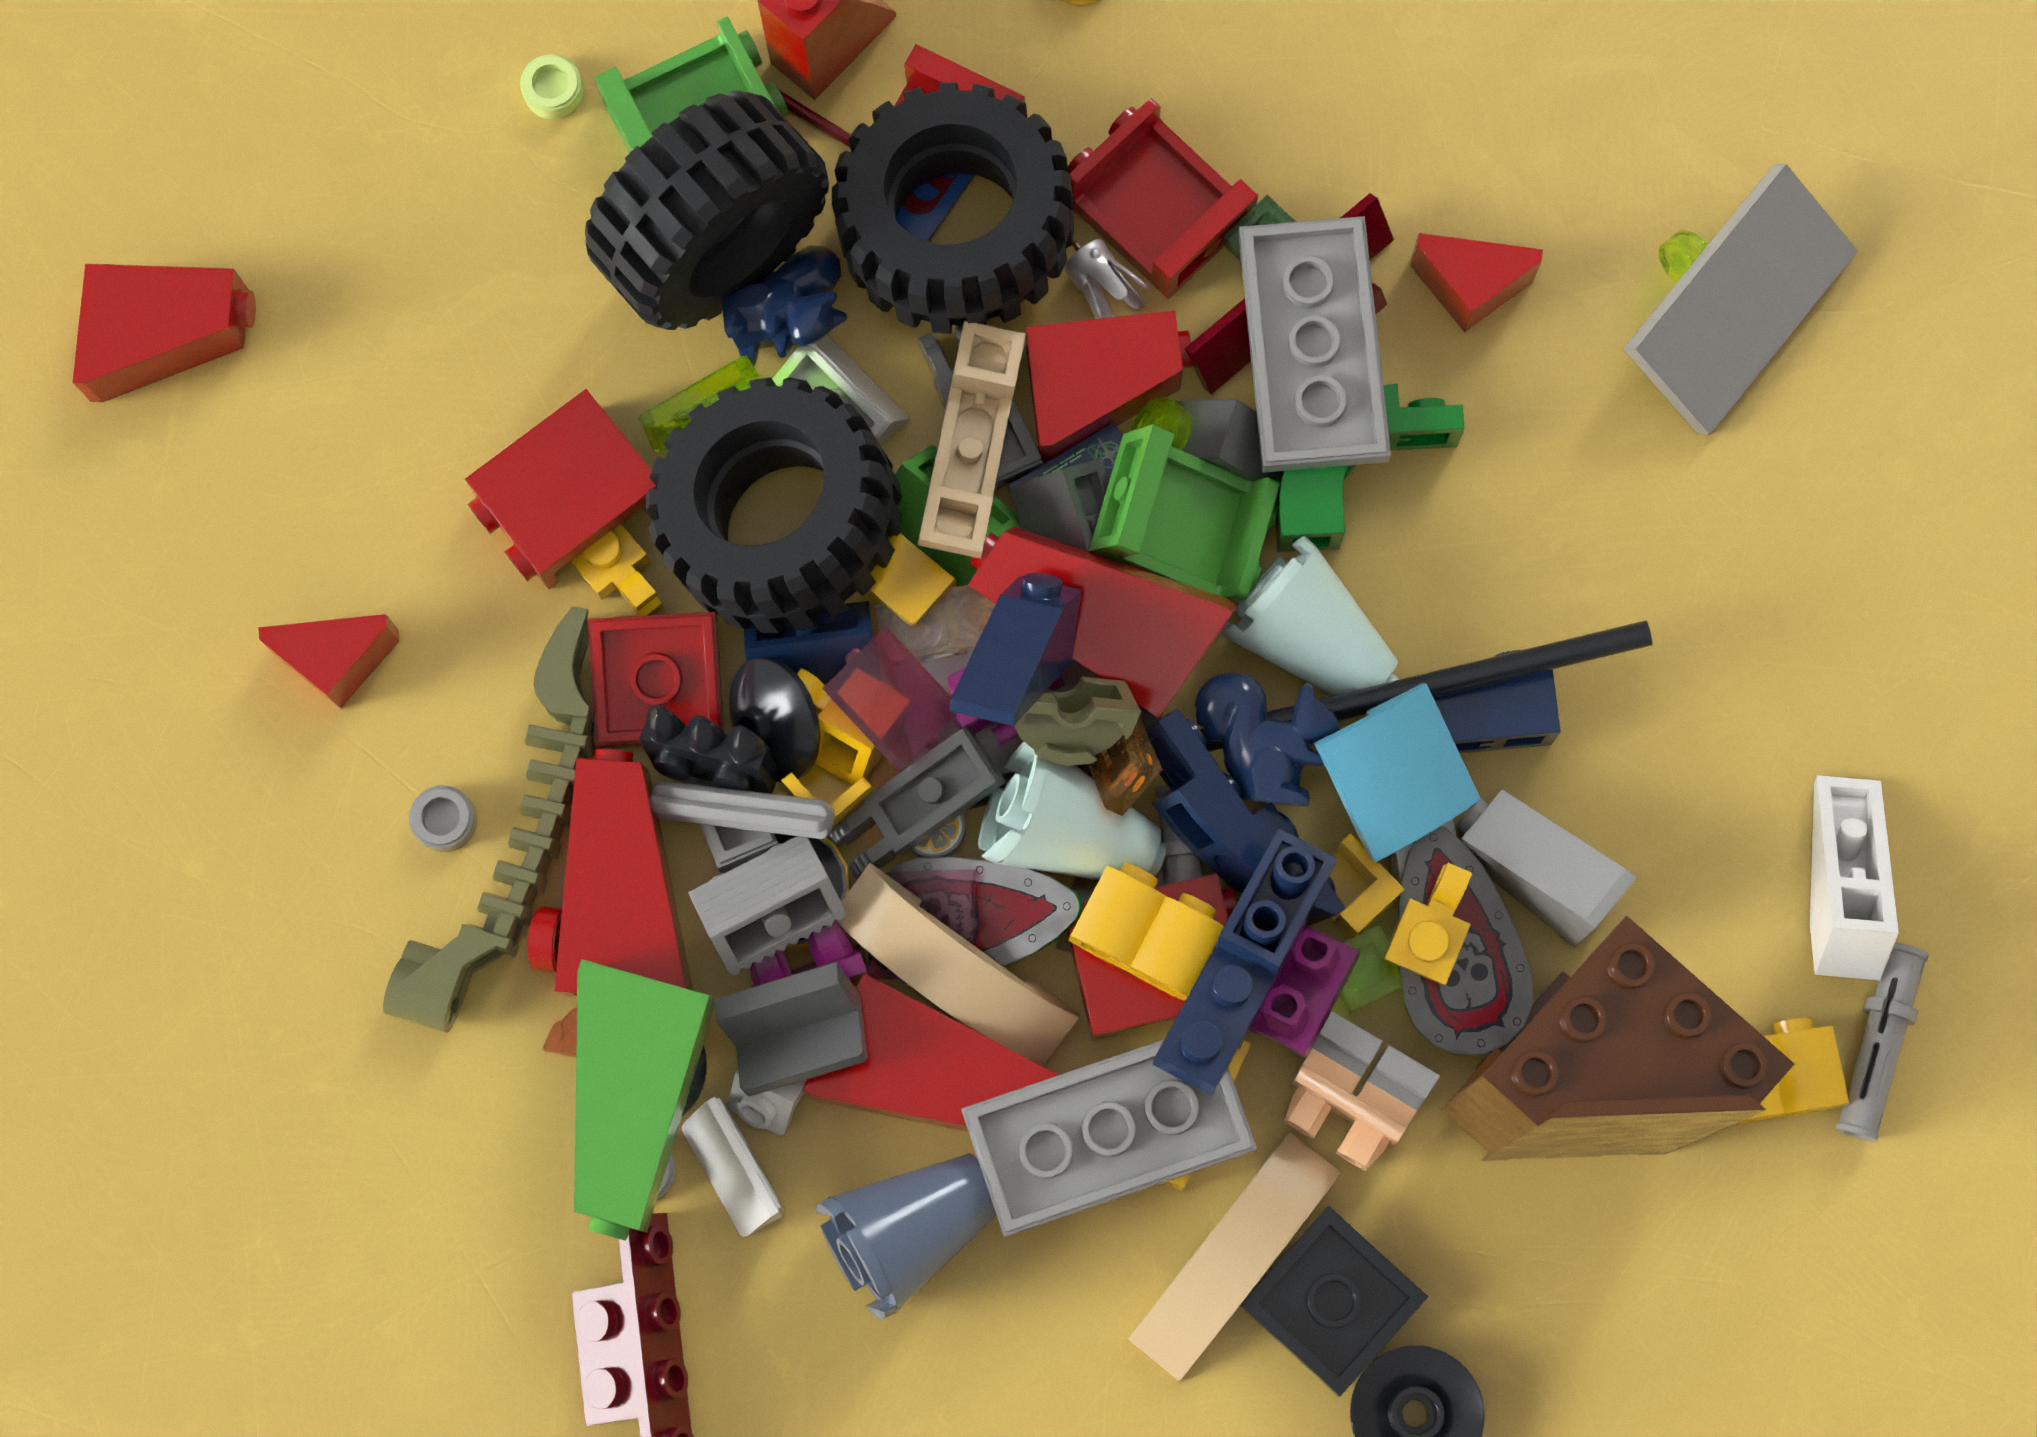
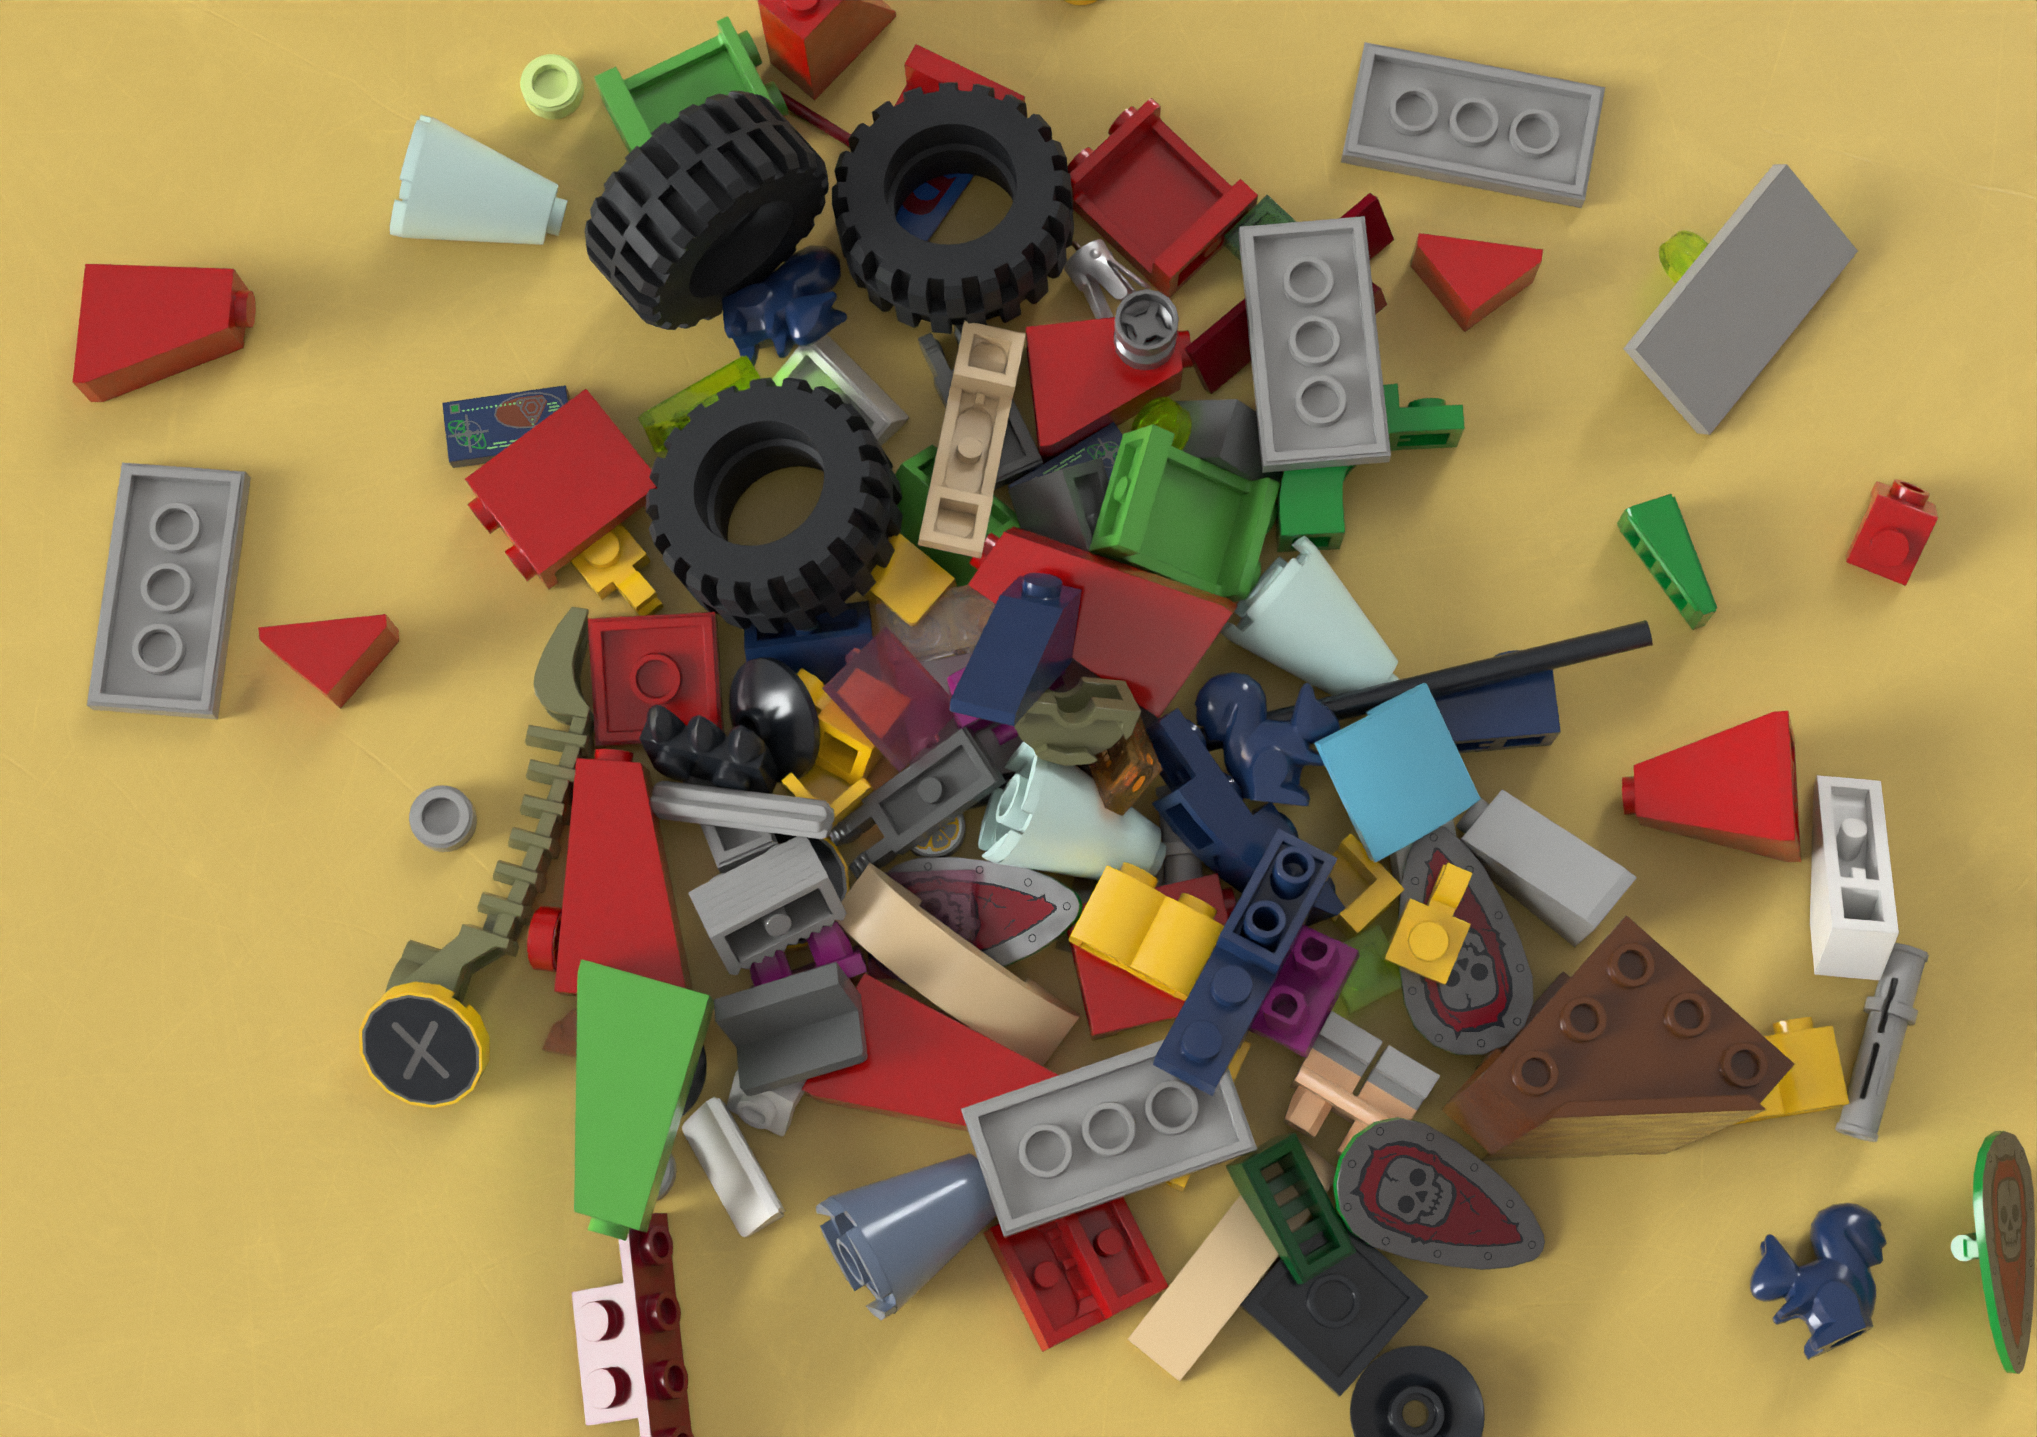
(169, 591): none -> light grey tile
(424, 1045): none -> black tile
(470, 192): none -> light aqua cone
(487, 425): none -> dark blue tile
(1077, 1270): none -> red slope
(1149, 316): none -> flat silver wheel
(1272, 1218): none -> dark green slope
(1431, 1199): none -> shield
(1473, 125): none -> light grey tile
(1665, 547): none -> green slope
(1725, 789): none -> red slope
(1833, 1291): none -> dark blue animal
(1893, 531): none -> red bracket
(2004, 1243): none -> shield

